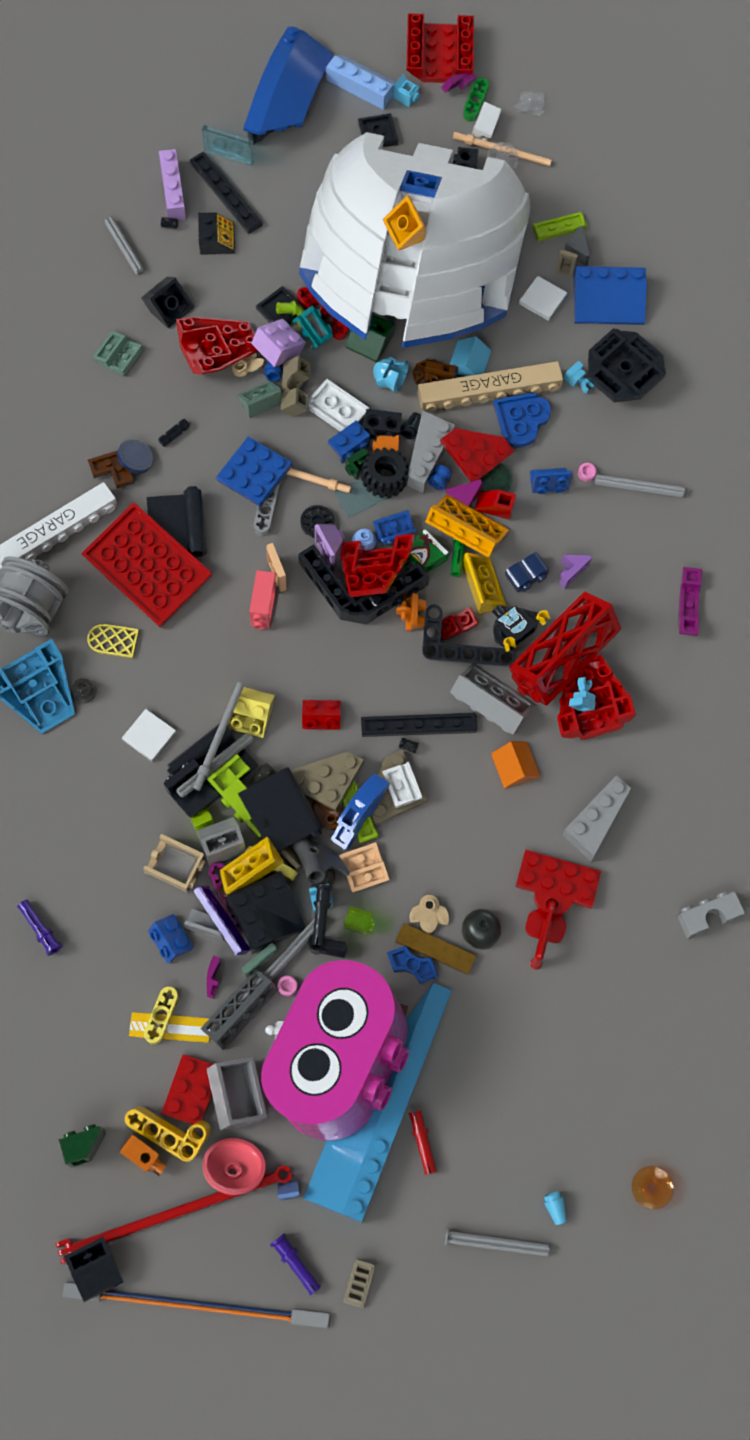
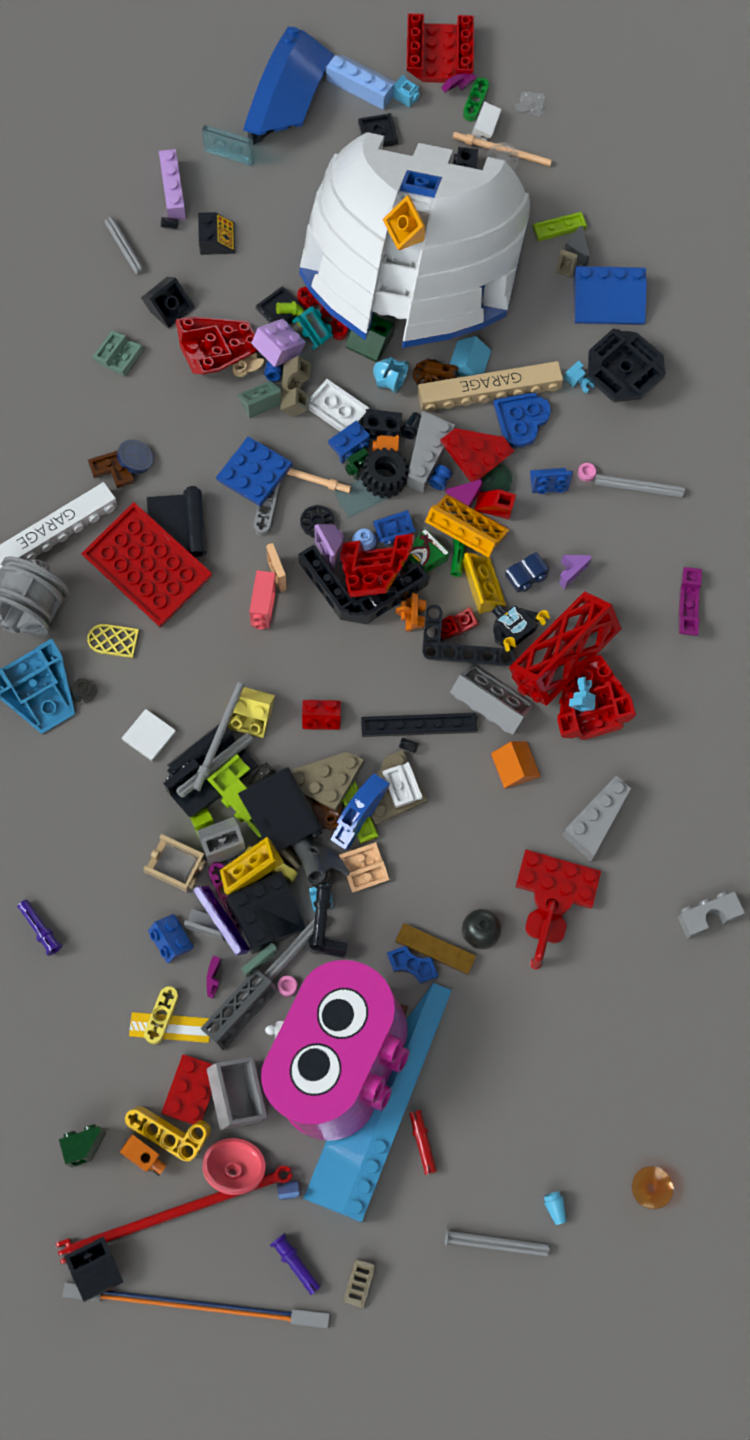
(173, 432): black axle -> none
(226, 192): black tile -> none
(359, 920): clear neon green brick -> none
(429, 916): tan plate -> none
(543, 298): white tile -> none

